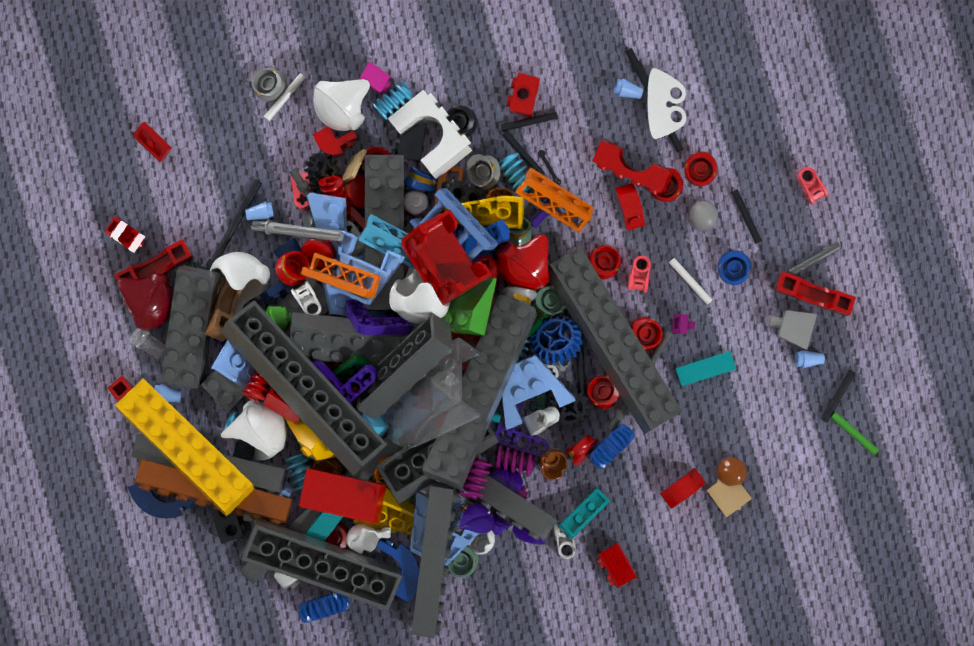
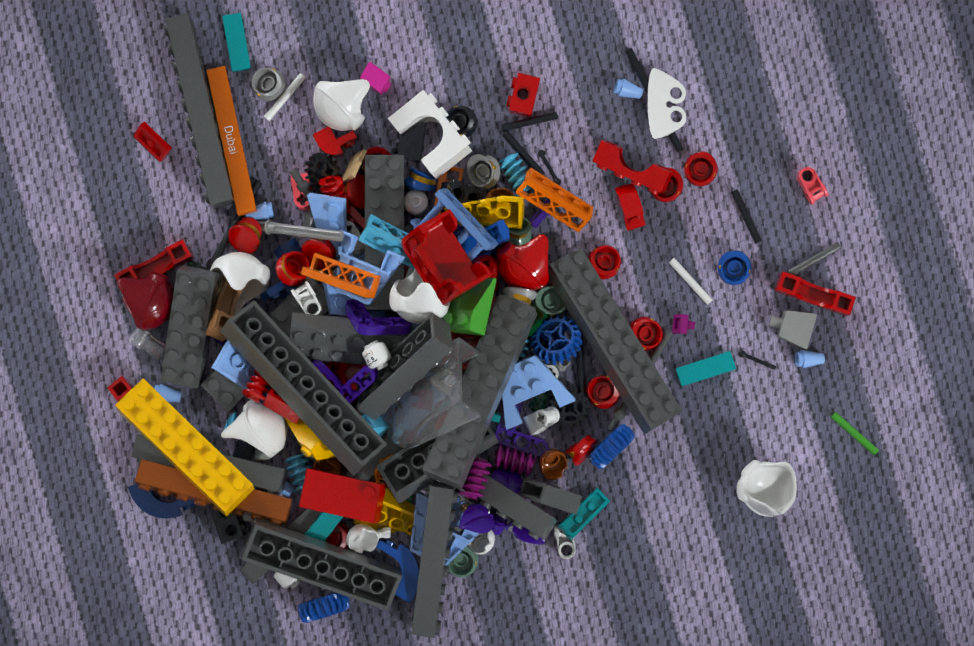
(125, 234): red brick -> none
(201, 113): none -> dark grey brick
(231, 141): none -> orange tile
(236, 42): none -> teal tile
(245, 235): none -> red piece
(280, 316): bright green head -> none
(350, 368): dark green plate -> none
(376, 355): none -> white head
(393, 101): medium azure piece -> none
(550, 496): none -> dark grey brick
(616, 565): red brick -> none
(639, 276): coral piece -> none
(682, 488): red brick -> none
(703, 216): light grey hair -> none
(728, 497): tan piece -> none
(732, 471): dark orange hair -> none
(742, 354): none -> black hinge
(767, 487): none -> white piece
(838, 395): black bar -> none

